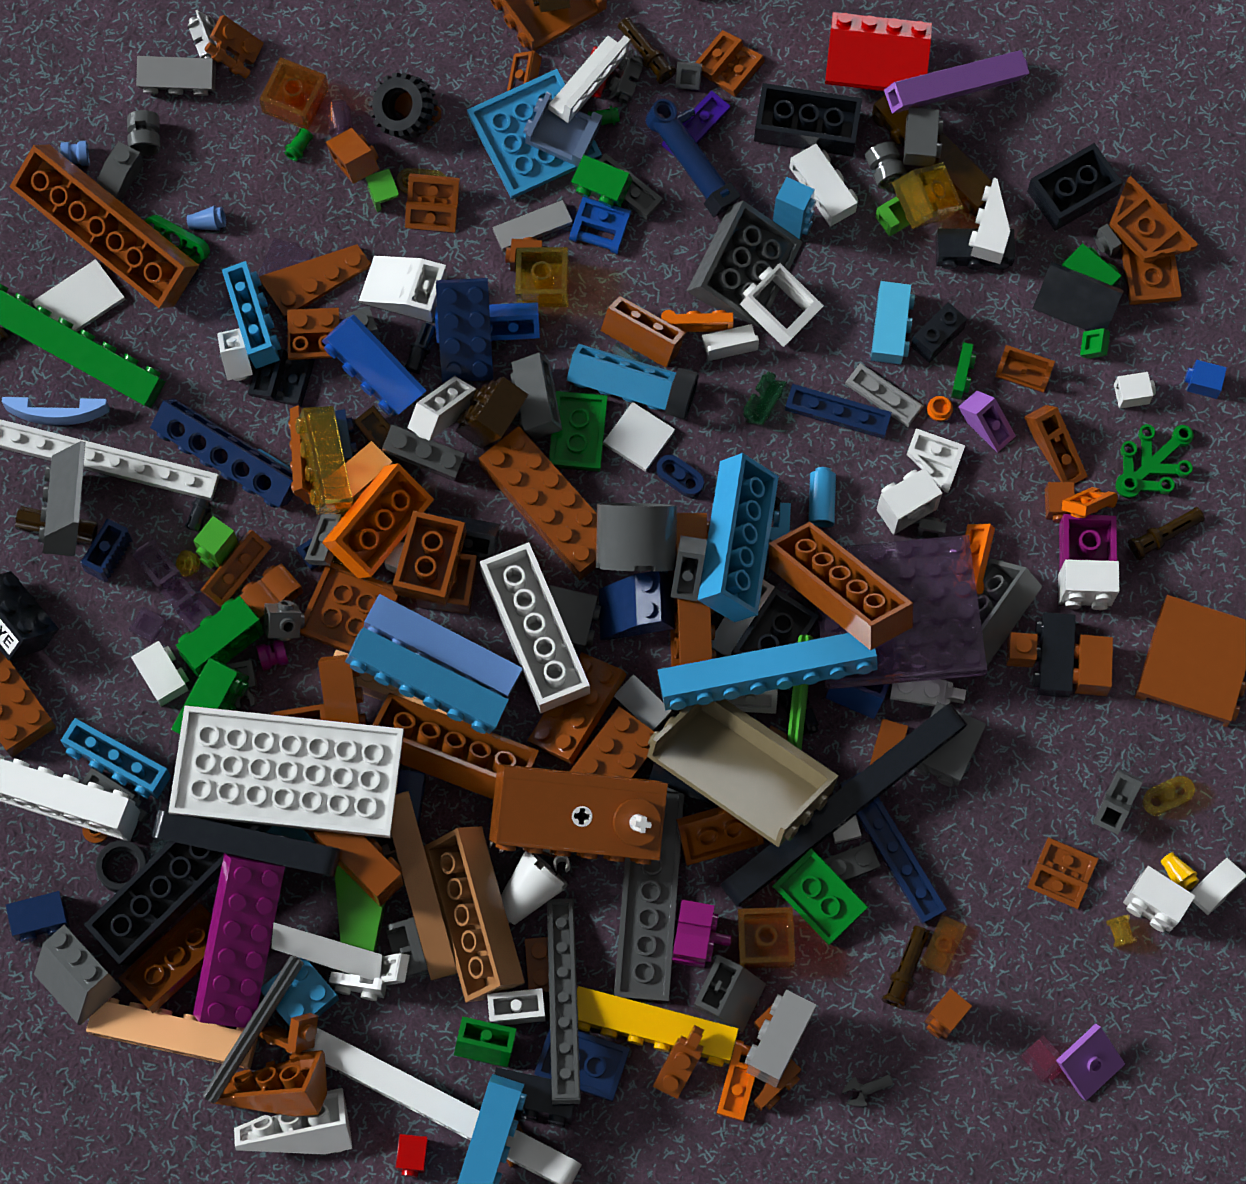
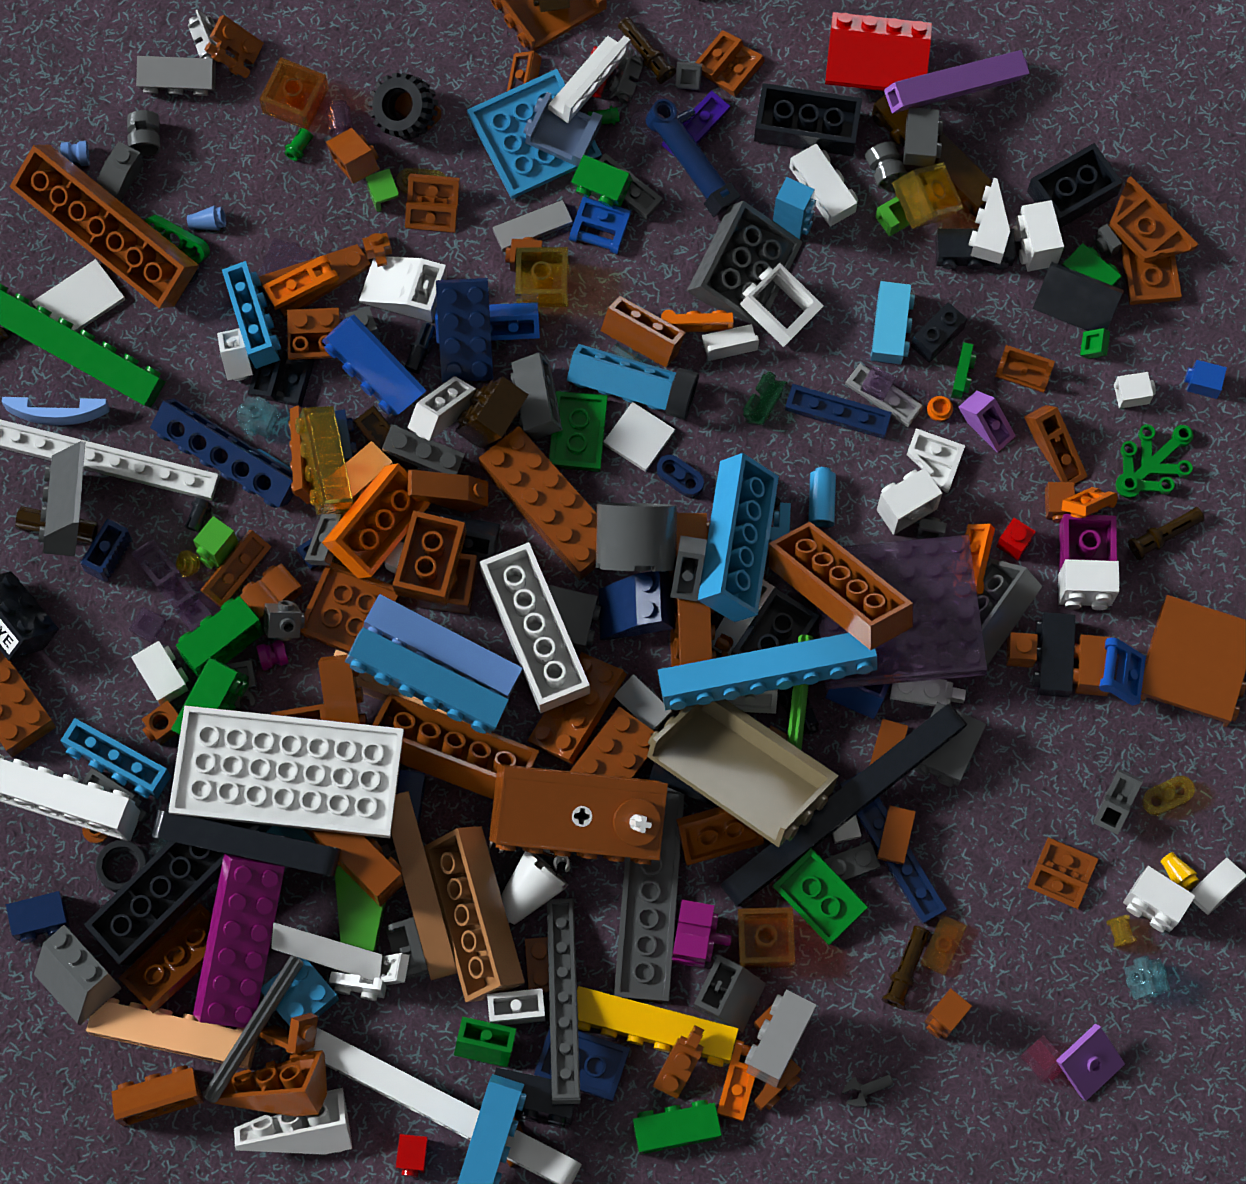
(156, 1096): none -> dark orange slope
(163, 712): none -> dark orange brick
(257, 416): none -> clear light blue brick
(300, 282): none -> orange plate
(376, 247): none -> dark orange plate
(448, 490): none -> dark orange slope
(676, 1127): none -> green brick
(724, 643): none -> dark orange hand
(878, 383): none -> clear purple plate
(896, 835): none -> dark orange tile
(1015, 539): none -> red brick
(1038, 235): none -> white brick
(1129, 672): none -> blue plate
(1146, 978): none -> clear light blue brick

